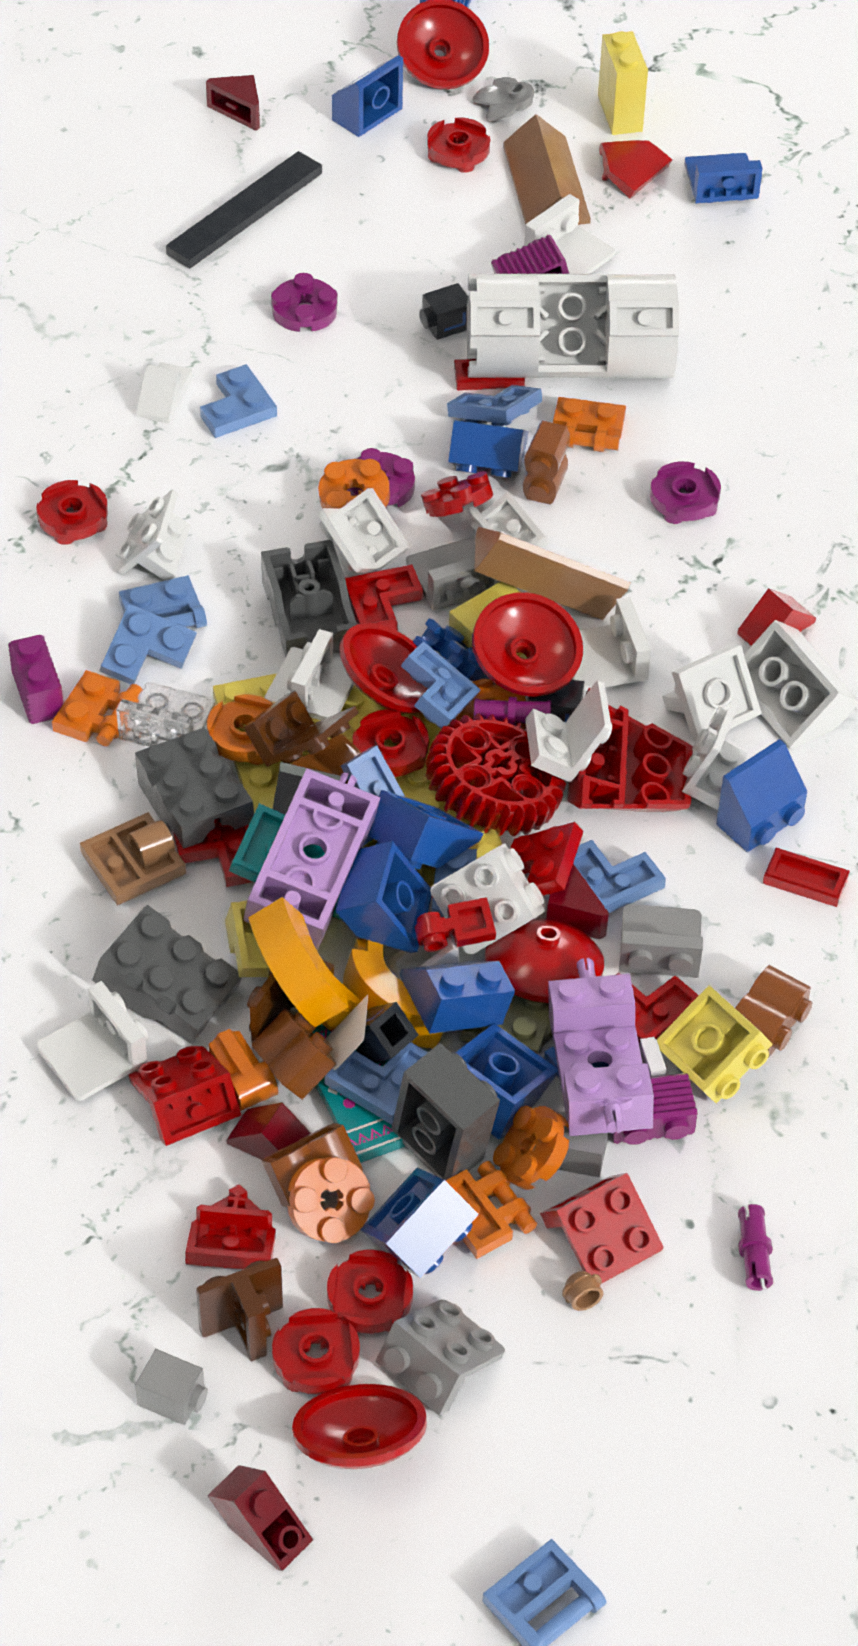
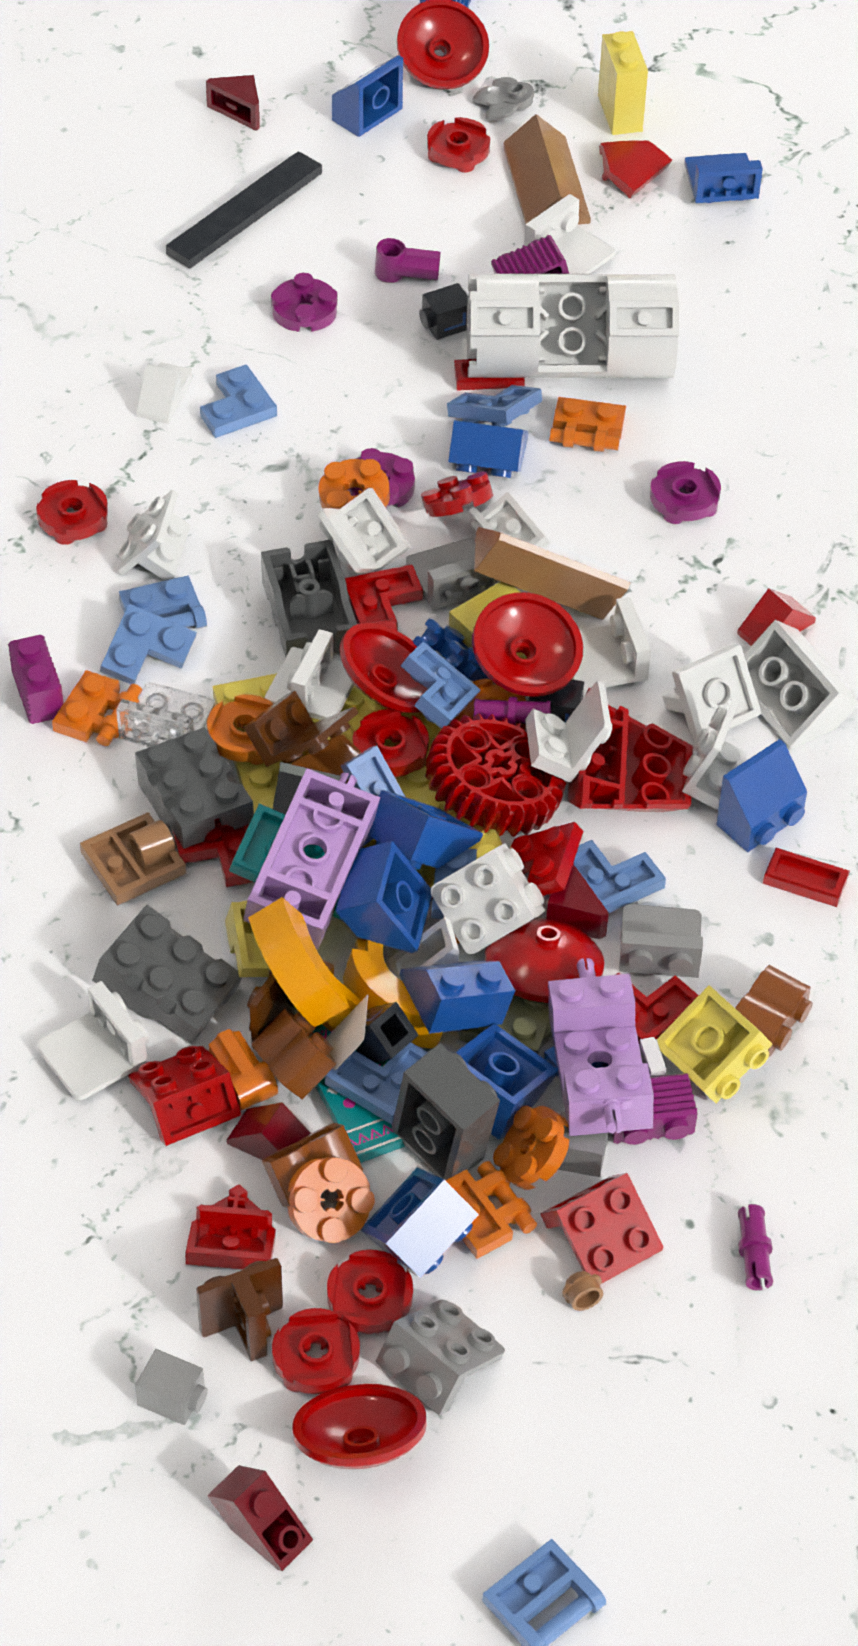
(396, 261): none -> magenta piece
(467, 921): red plate -> none
(546, 462): dark orange brick -> none

